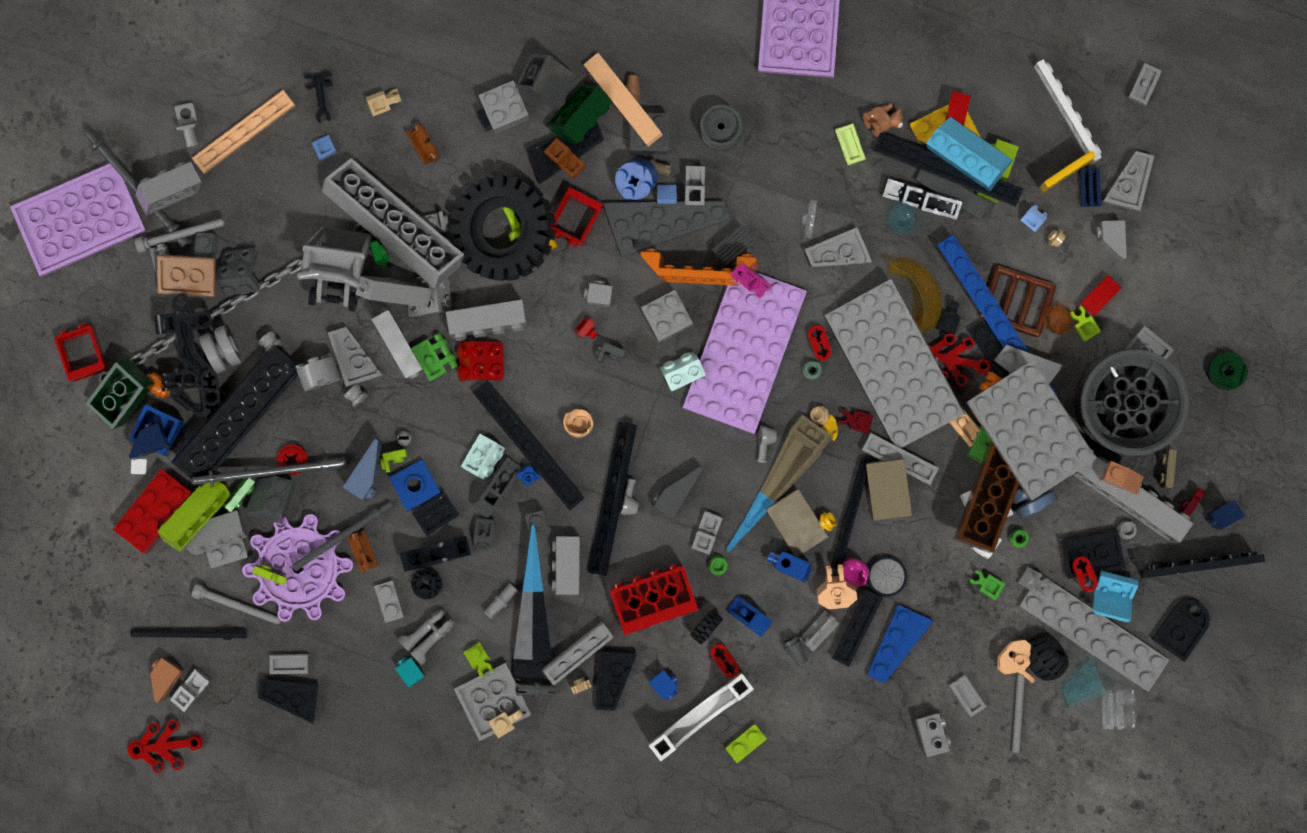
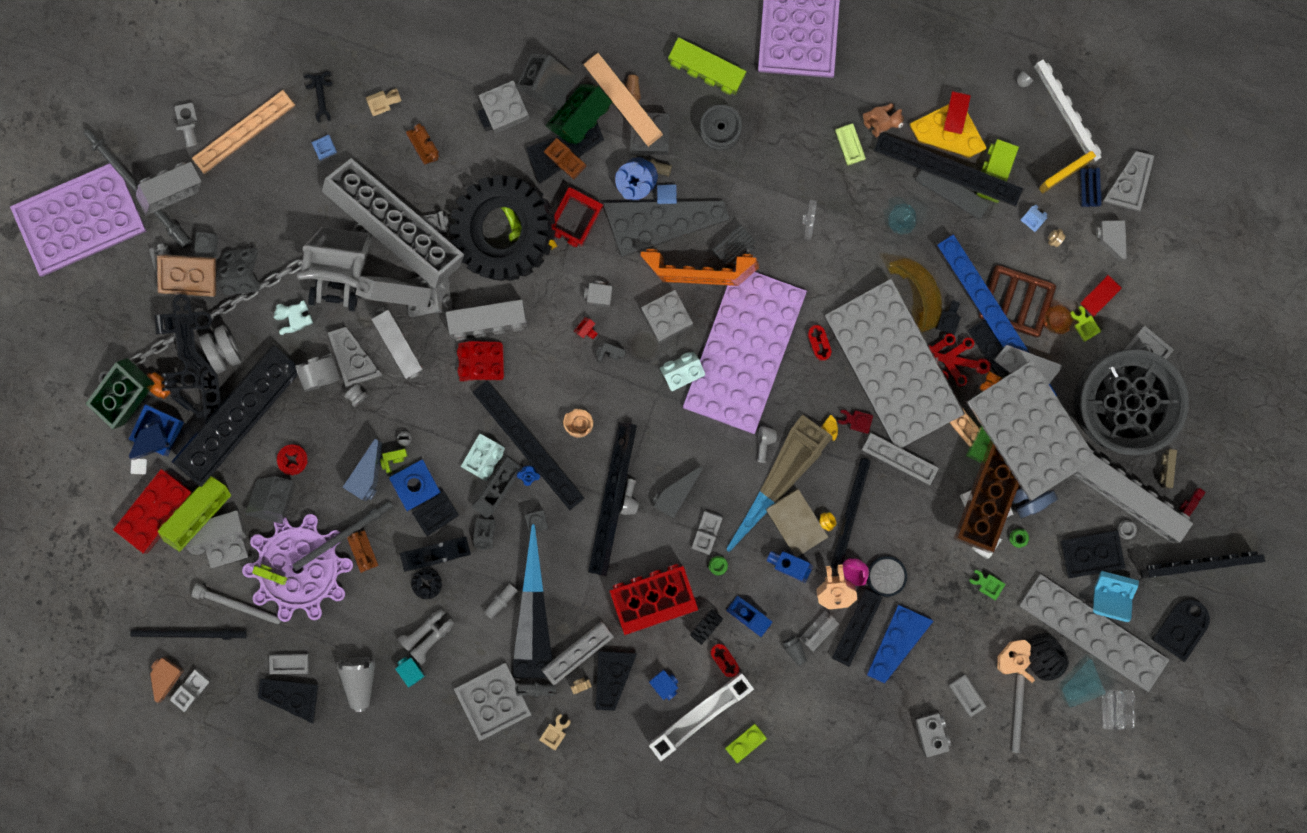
(85, 372): red window -> none
(143, 244): light grey piece -> none
(162, 746): red plant -> none
(244, 487): bright green plate -> none
(269, 340): light grey wheel -> none
(294, 313): none -> light aqua animal
(325, 465): dark grey bar -> none
(357, 681): none -> light grey cone
(380, 254): green plate -> none
(389, 601): light grey plate -> none
(430, 361): bright green plate -> none
(477, 658): lime plate -> none
(503, 723): tan plate -> none
(553, 734): none -> tan plate
(566, 565): light grey brick -> none
(695, 185): light grey brick -> none
(706, 66): none -> lime brick
(751, 280): dark pink piece -> none
(816, 365): sand green plate -> none
(819, 415): tan plate -> none
(840, 250): light grey wing -> none
(888, 489): dark tan tile -> none
(921, 198): slope -> none
(969, 153): medium azure slope -> none
(1024, 79): none -> light grey hinge
(1034, 581): light grey plate -> none
(1080, 576): red beam -> none
(1122, 477): nougat slope -> none
(1144, 84): light grey plate -> none
(1225, 515): dark blue slope -> none
(1233, 380): dark green plate -> none

